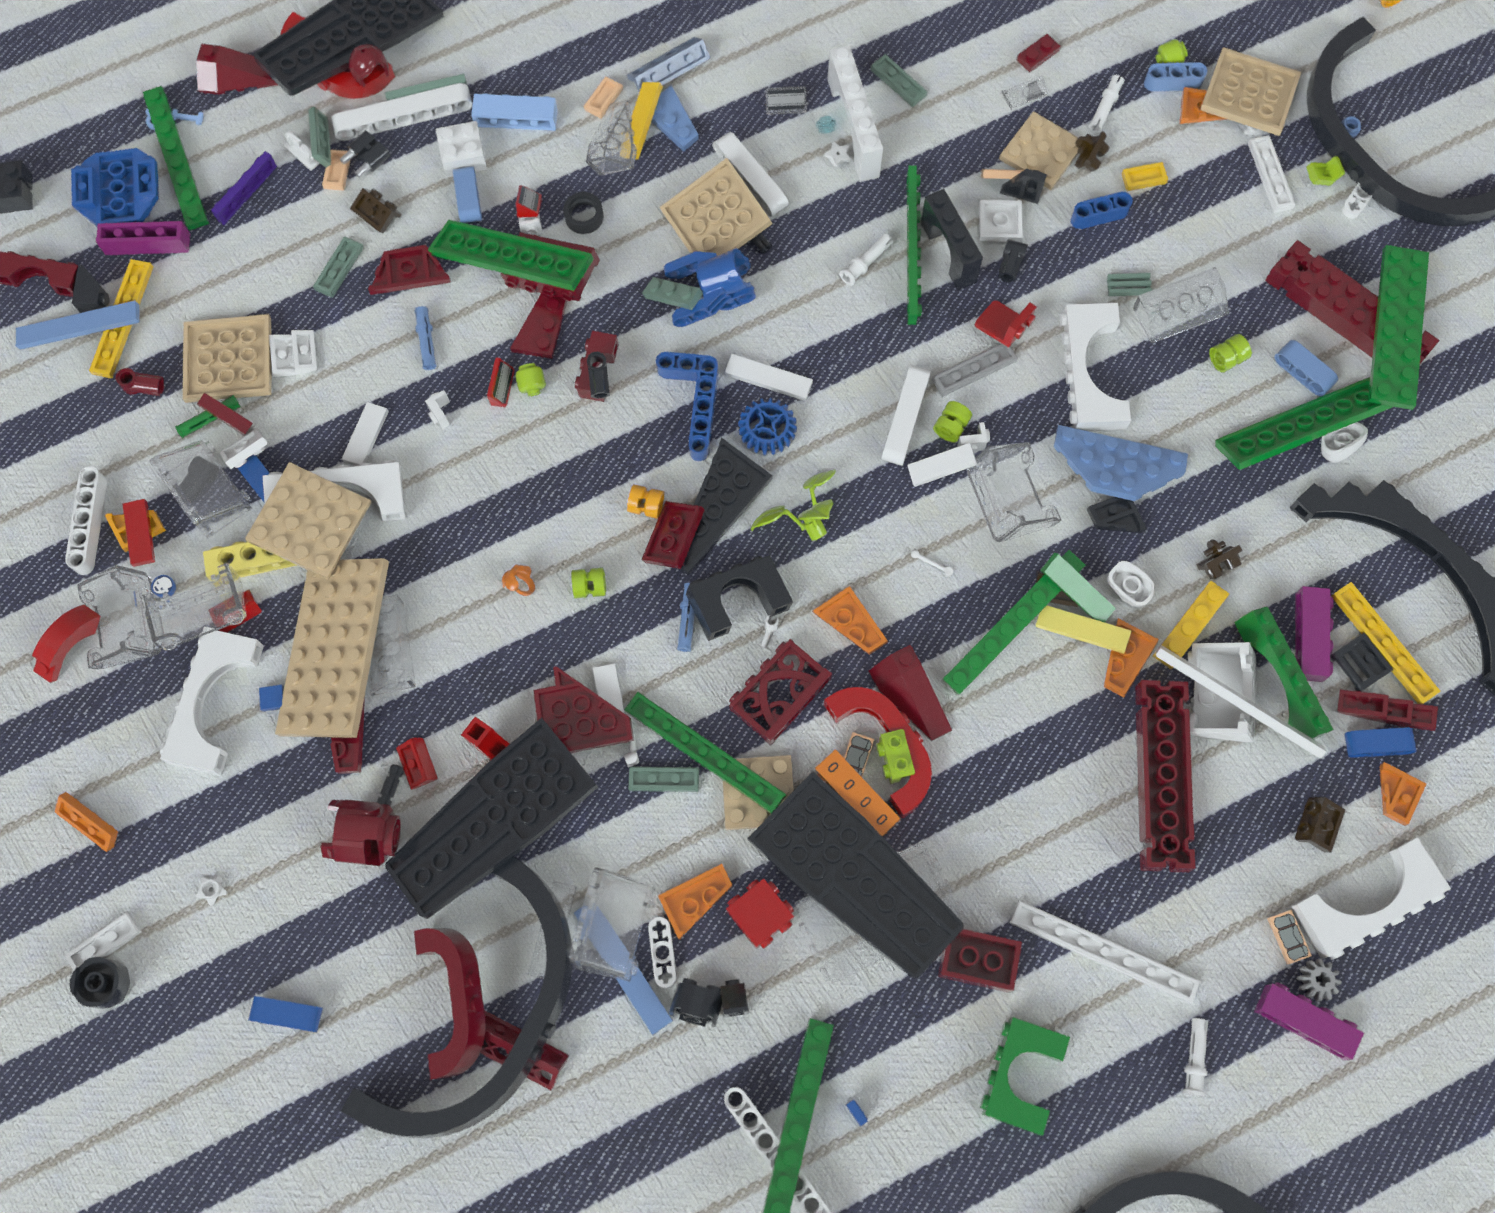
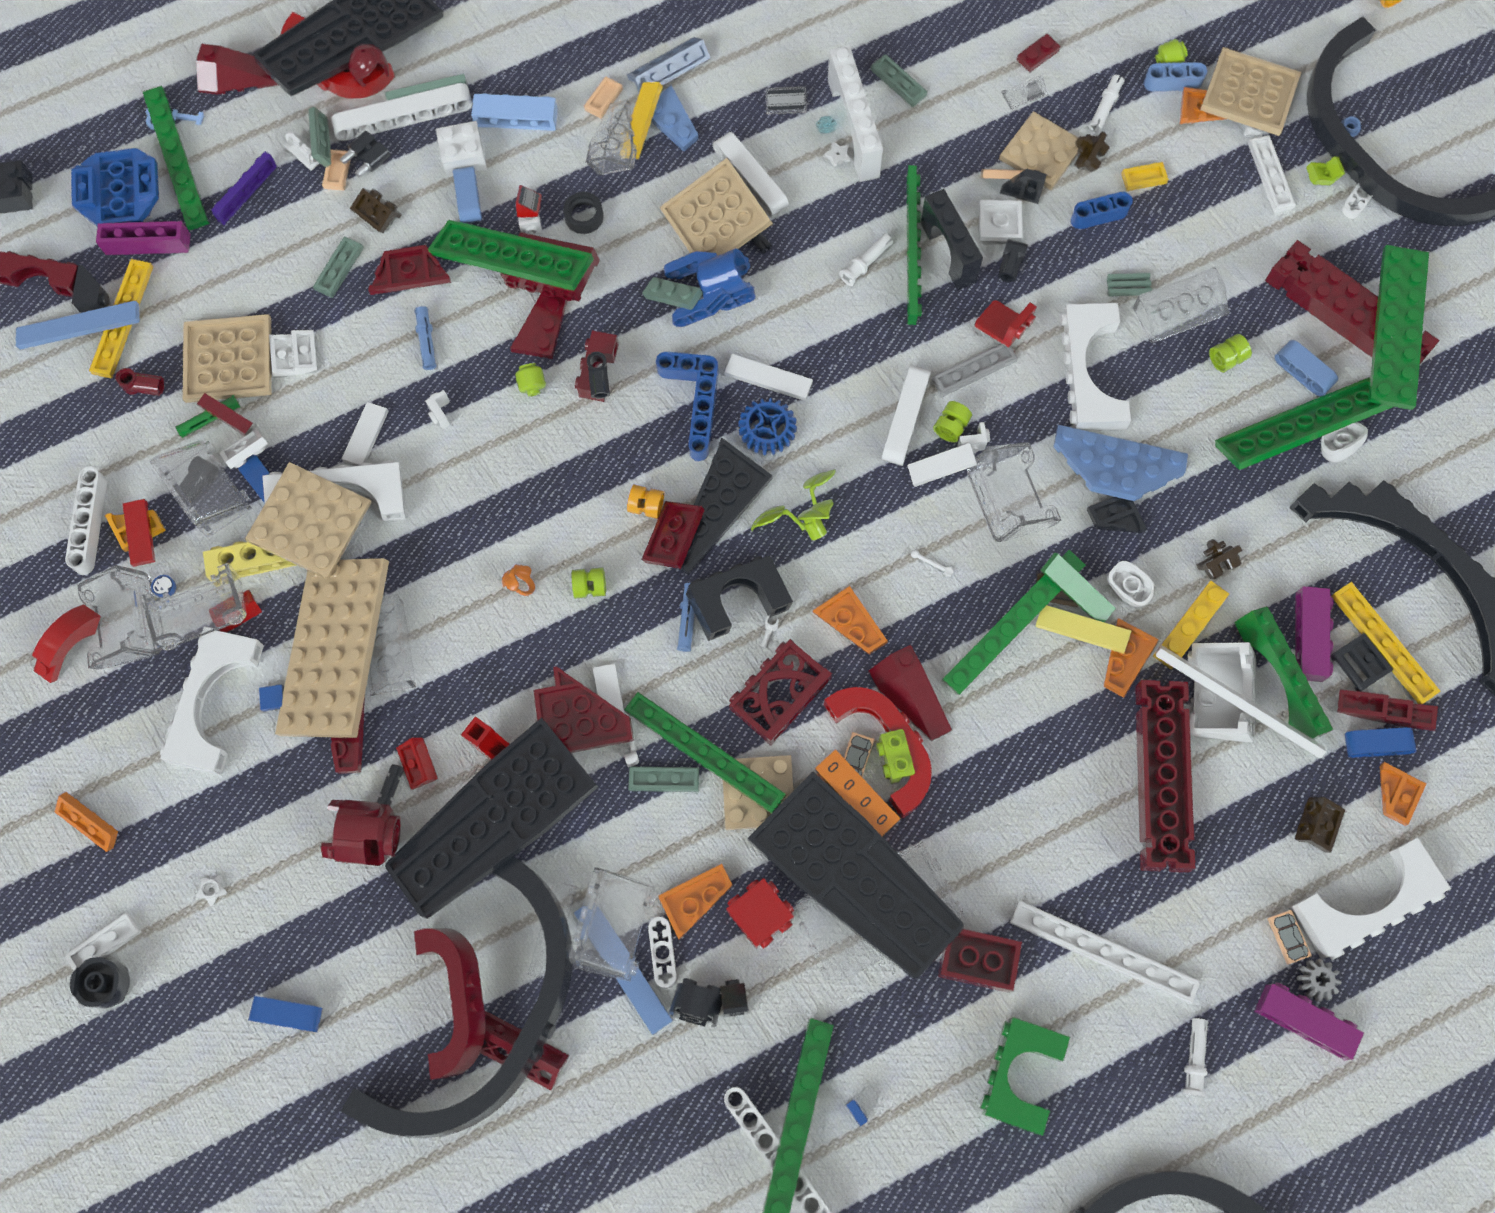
(500, 383): slope -> none

